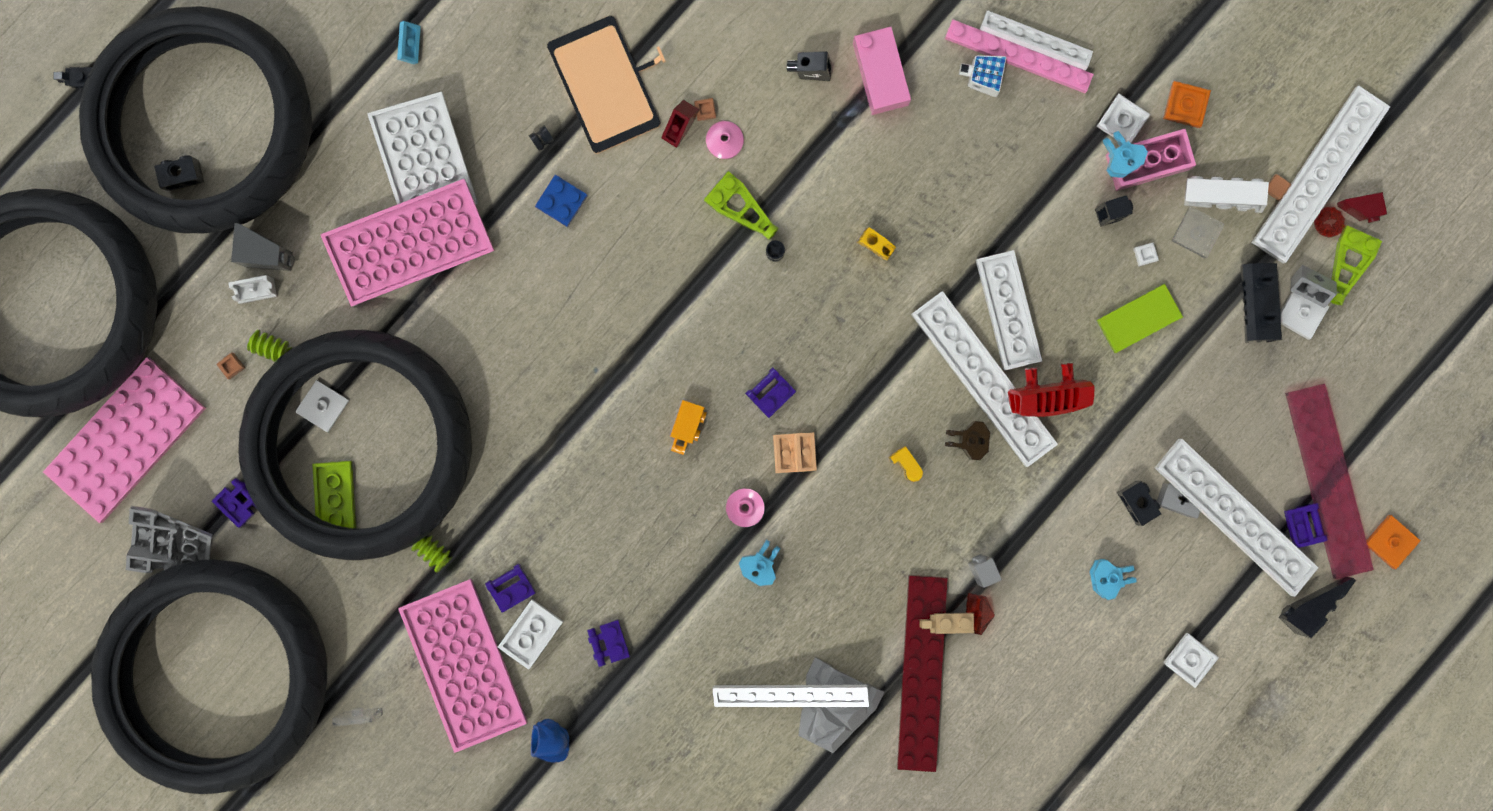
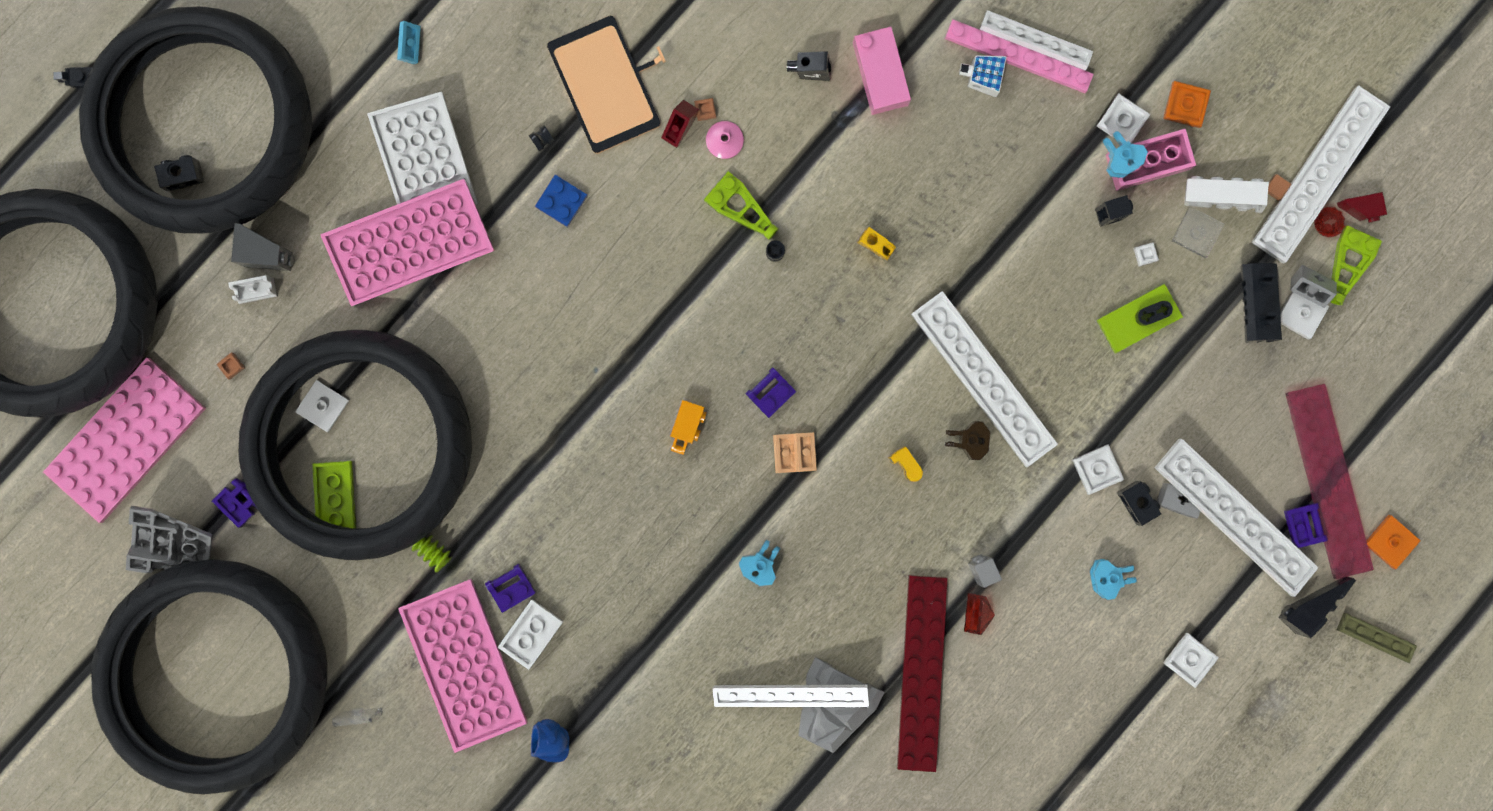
(267, 347): lime piece -> none
(614, 642): dark purple plate -> none
(749, 517): bright pink dish -> none
(949, 623): tan hinge -> none
(1008, 310): white plate -> none
(1052, 398): red piece -> none
(1098, 469): none -> white tile
(1152, 309): none -> black beam
(1376, 637): none -> olive tile

